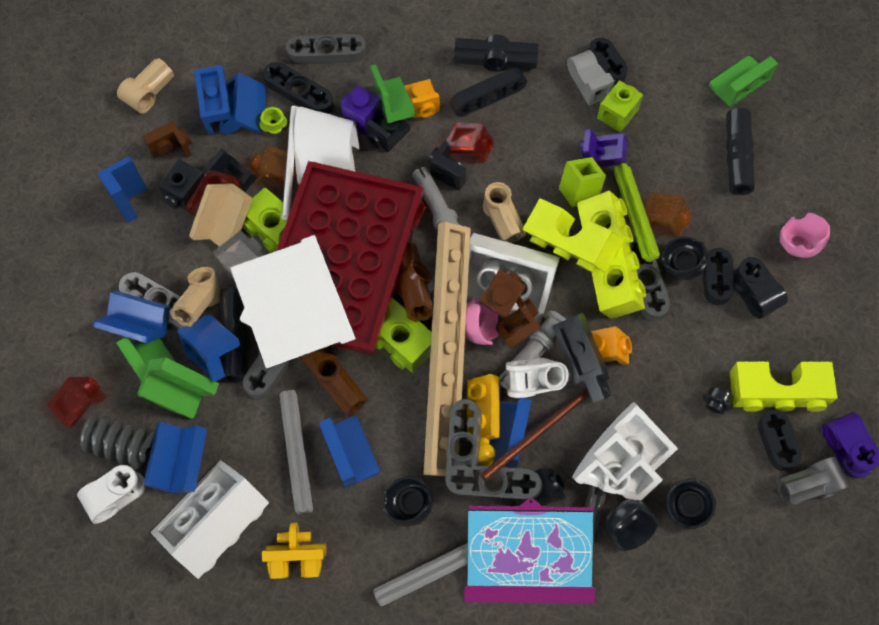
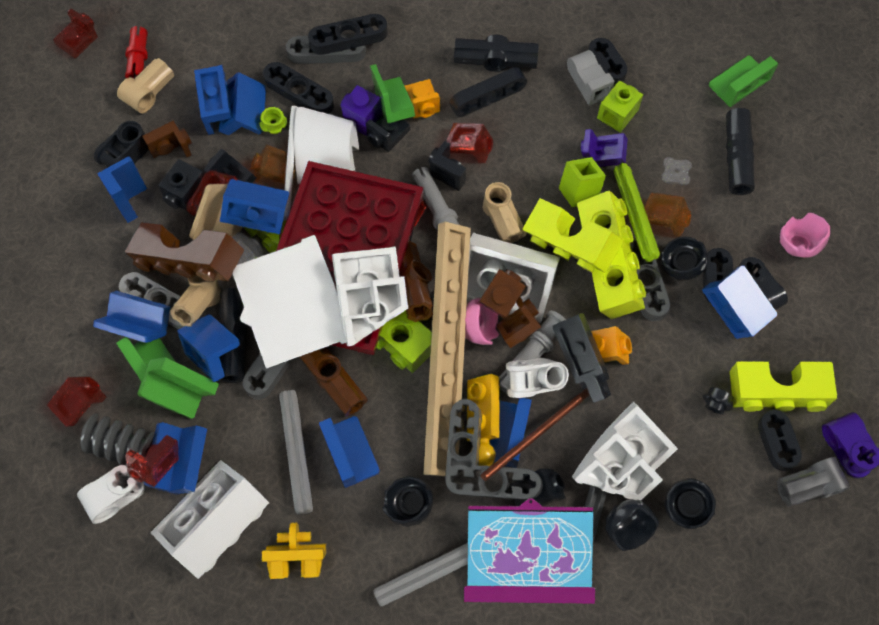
(77, 34): none -> clear red bracket
(121, 145): none -> black piece
(136, 52): none -> red pin
(156, 463): none -> clear red bracket
(208, 256): none -> reddish brown arch
(254, 206): none -> blue panel
(354, 24): none -> black beam
(368, 290): none -> white slope
(672, 177): none -> clear plate
(740, 303): none -> panel

